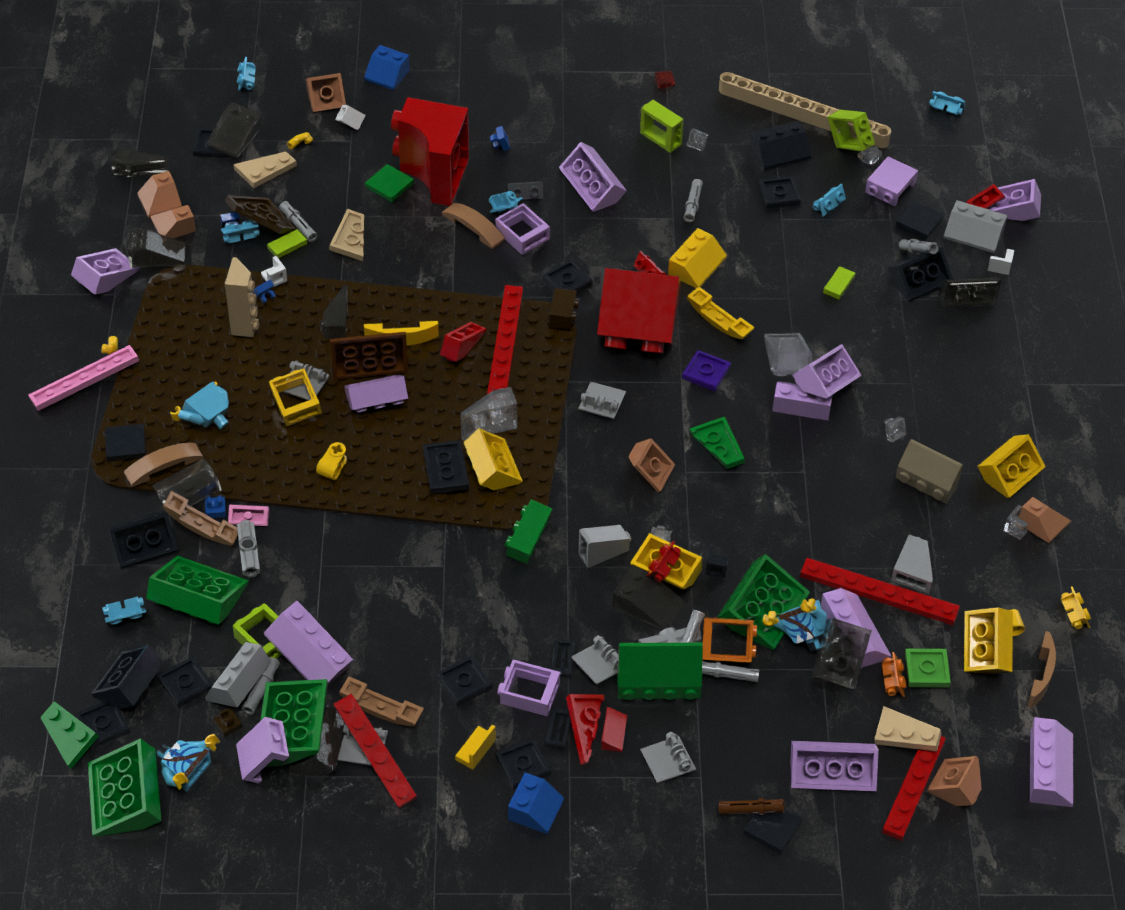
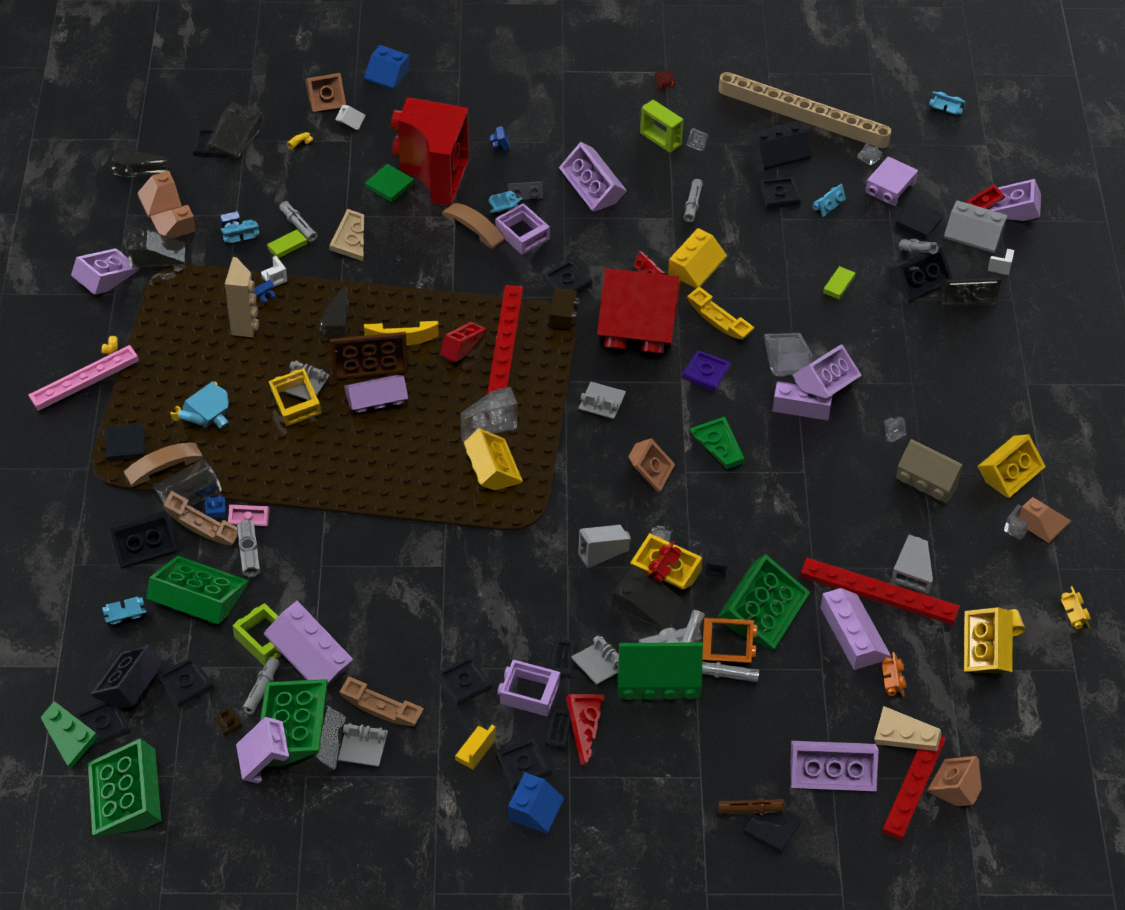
(186, 761): torso -> none
(239, 676): light grey slope -> none
(246, 75): medium azure hinge -> none
(261, 211): dark brown plate -> none
(265, 168): tan wing -> none
(332, 461): yellow piece -> none
(375, 751): red plate -> none
(445, 466): black plate -> none
(528, 531): green brick -> none
(614, 730): red slope -> none
(668, 758): light grey hinge -> none
(801, 622): torso -> none
(841, 654): clear smoke slope -> none
(843, 138): lime window -> none
(927, 668): bright green plate -> none
(1049, 654): medium nougat slope -> none
(1051, 763): lavender slope -> none

